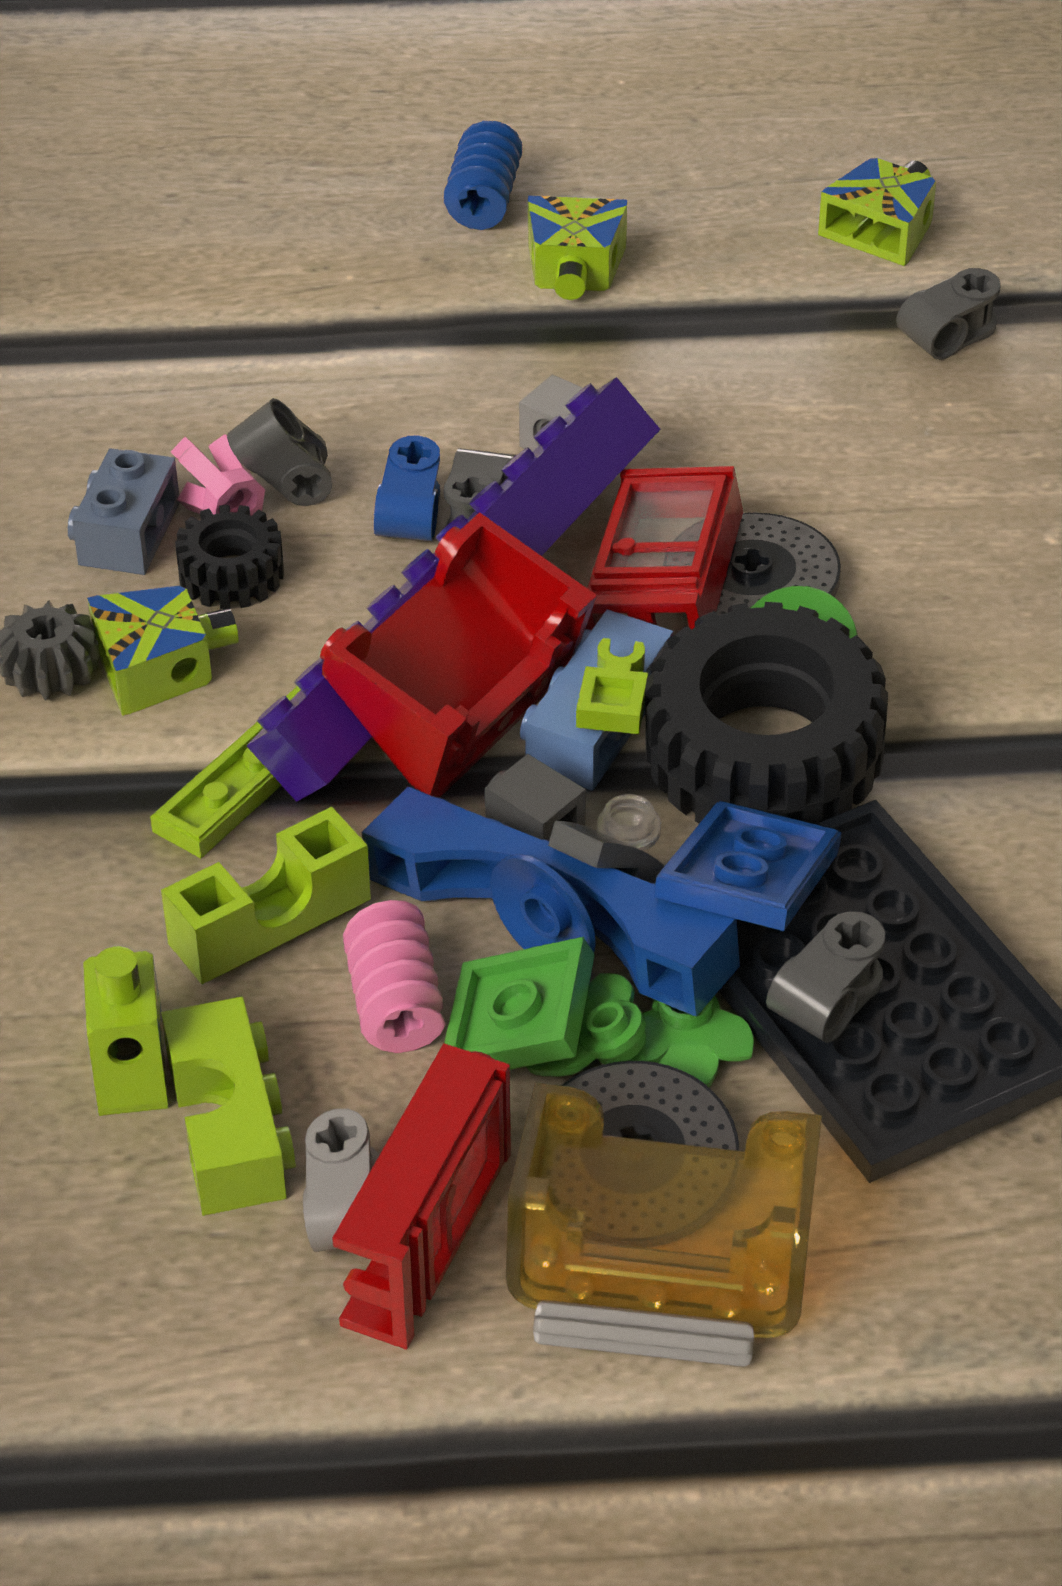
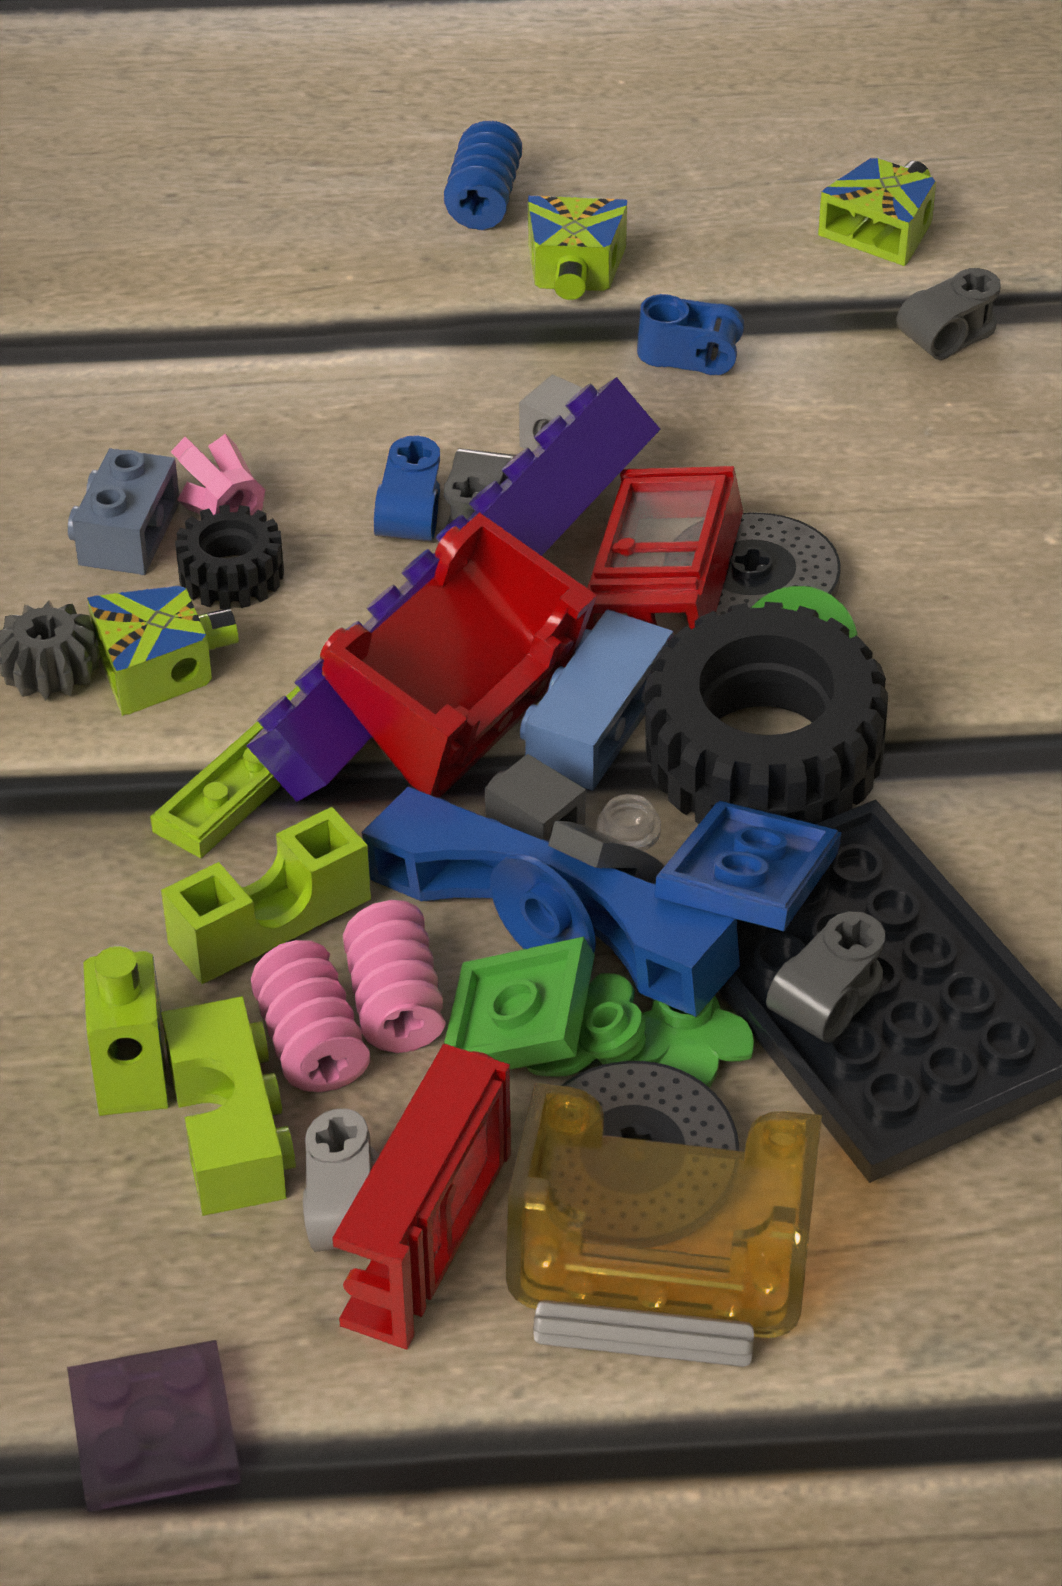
(152, 1425): none -> plate
(283, 453): dark grey piece -> none
(309, 1017): none -> bright pink piece
(613, 691): lime plate -> none
(683, 334): none -> blue piece

